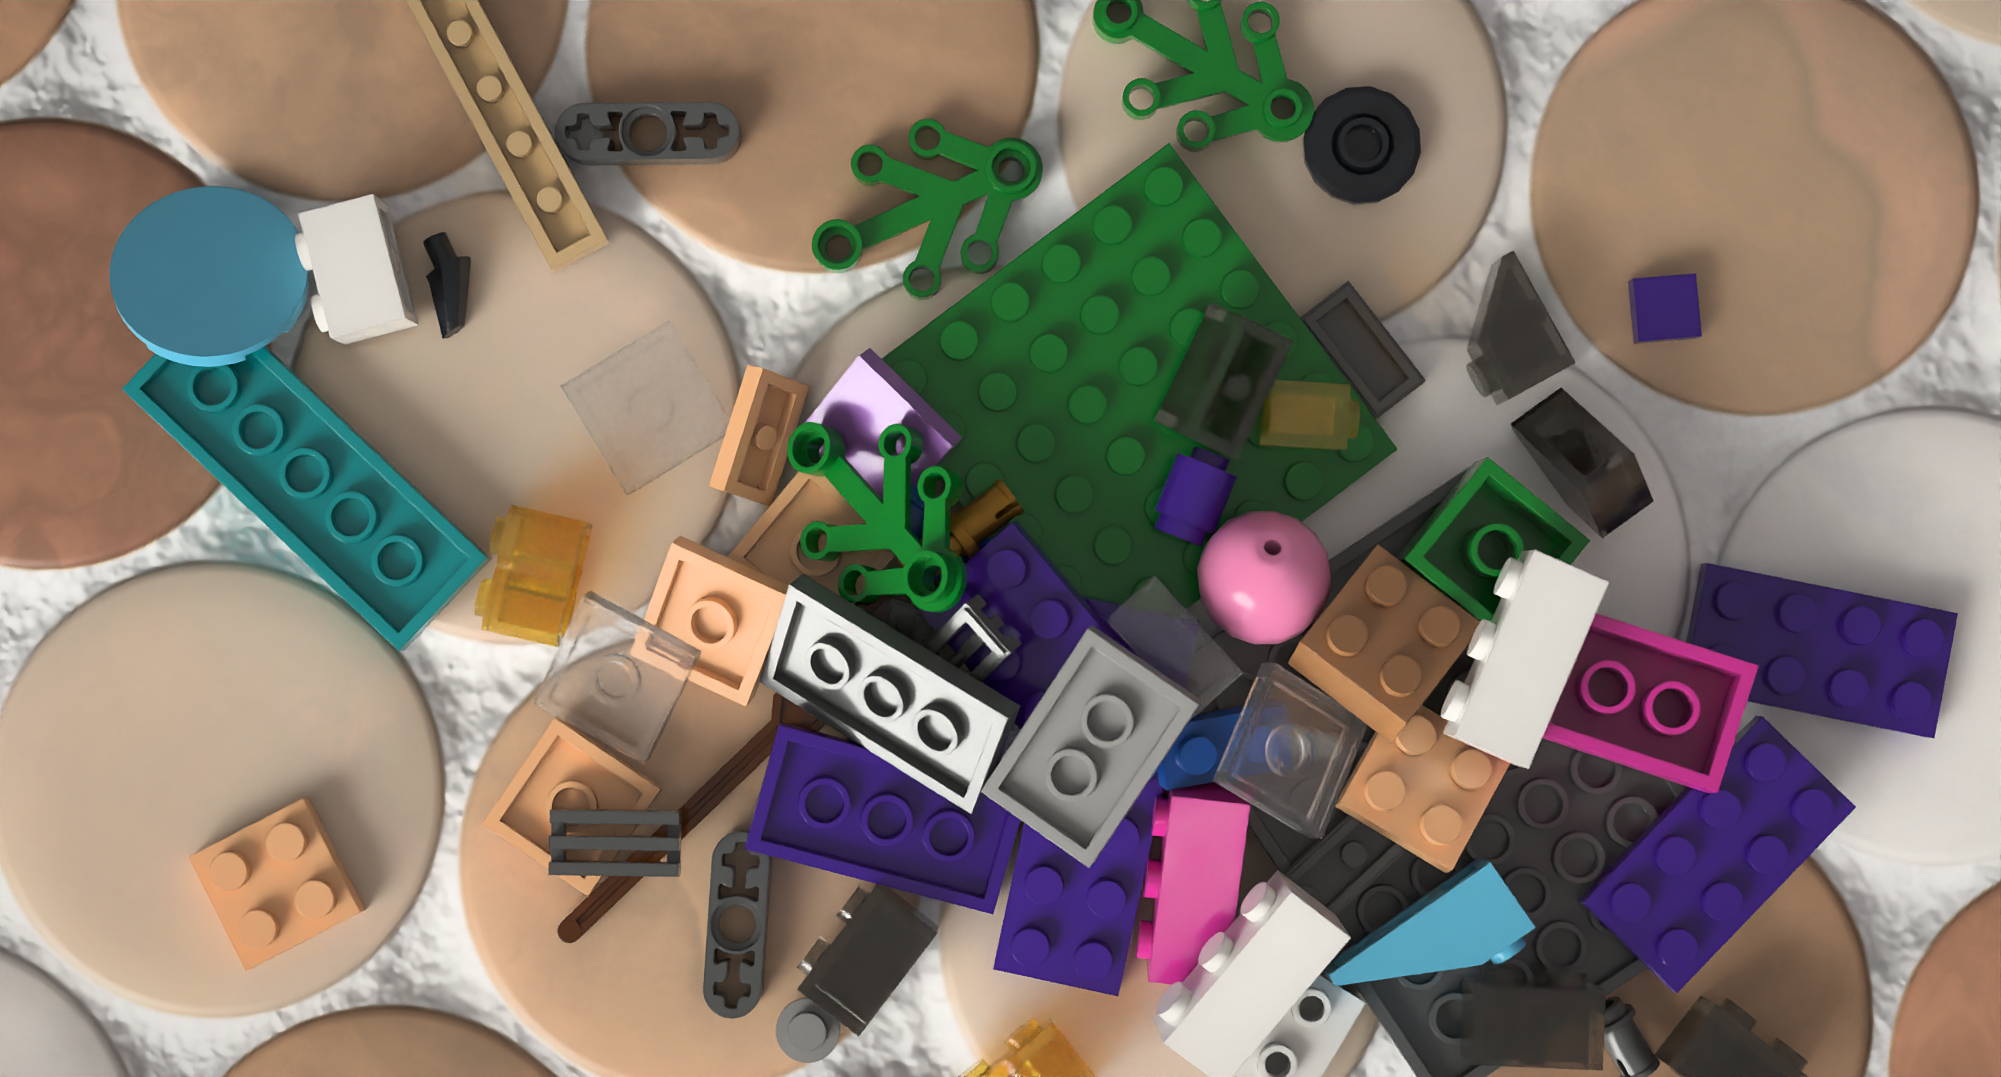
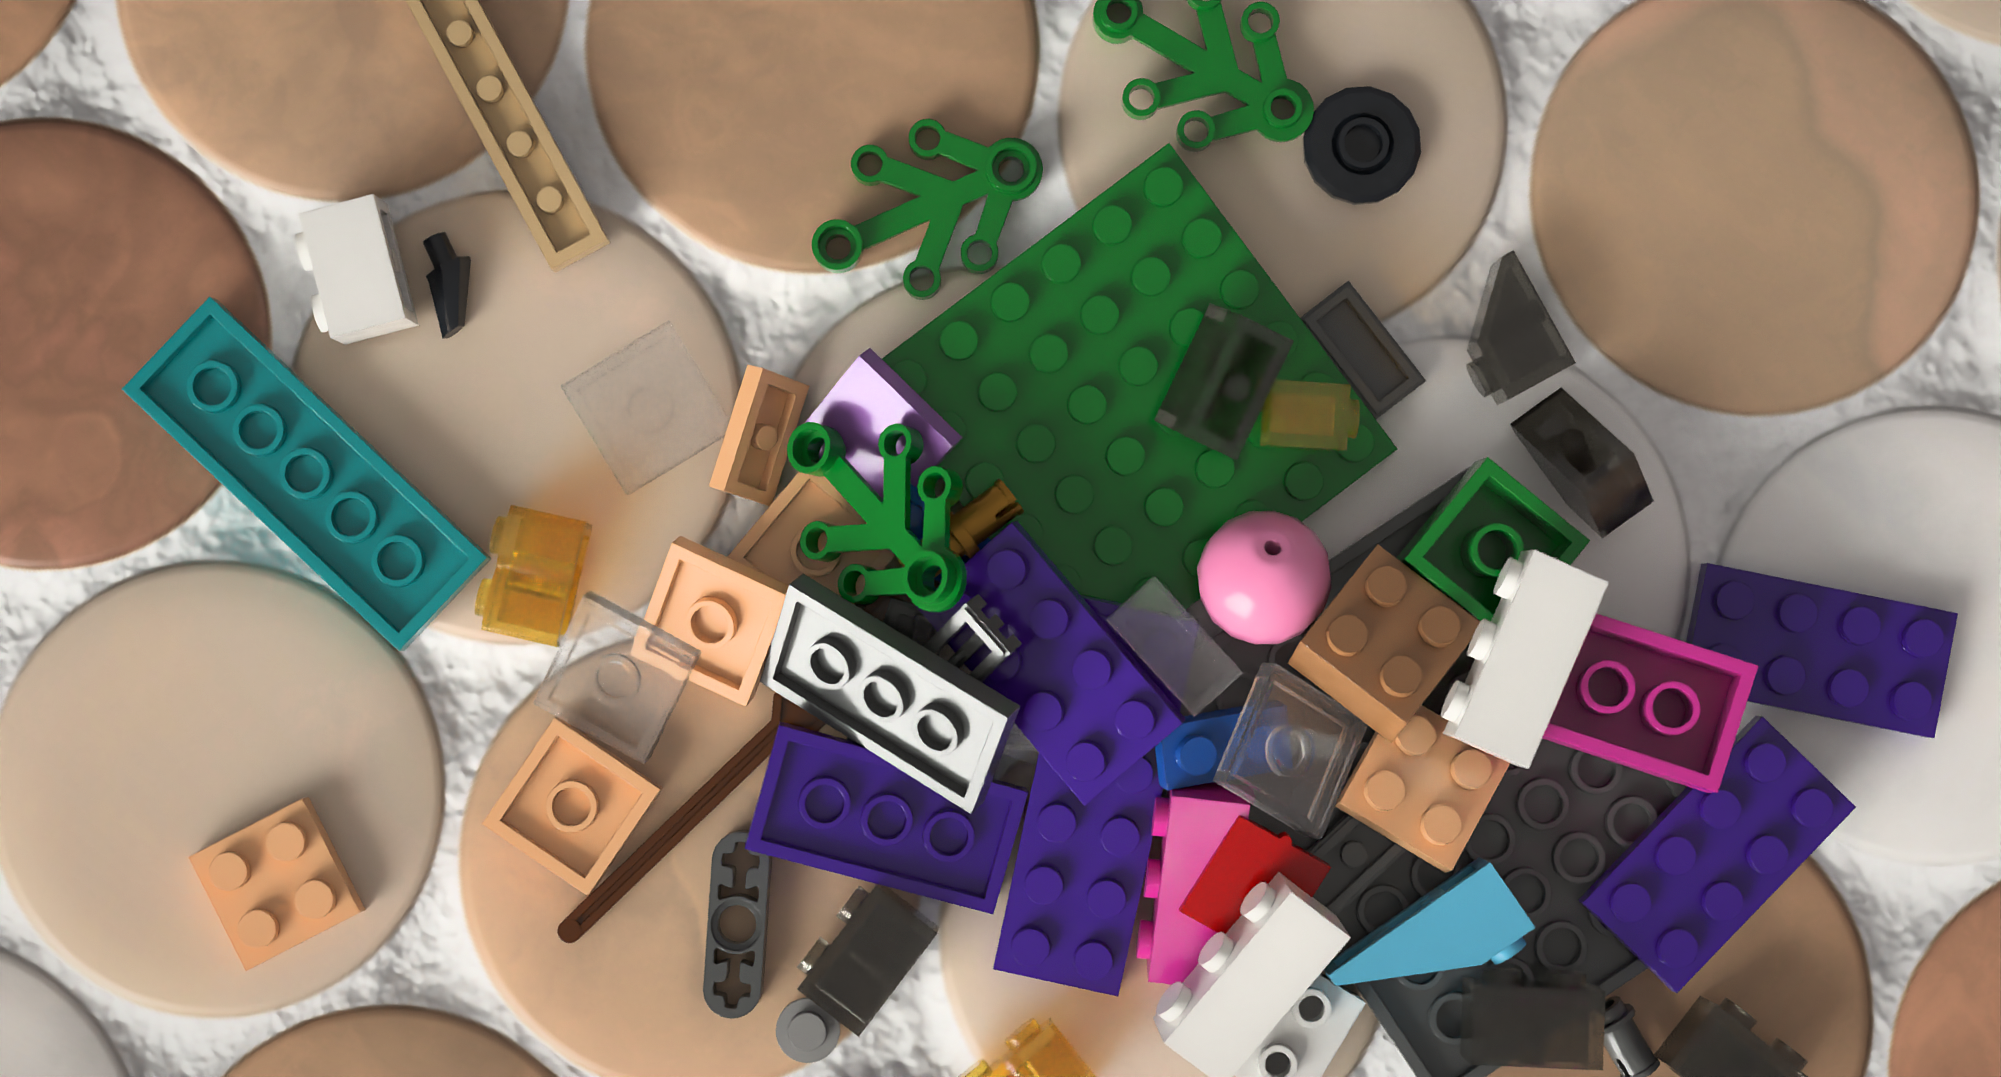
(208, 275): medium azure tile -> none
(560, 842): dark grey tile -> none
(602, 149): dark grey beam -> none
(1091, 746): light grey plate -> none
(1194, 496): dark purple brick -> none
(1242, 861): none -> red piece
(1664, 308): dark purple tile -> none

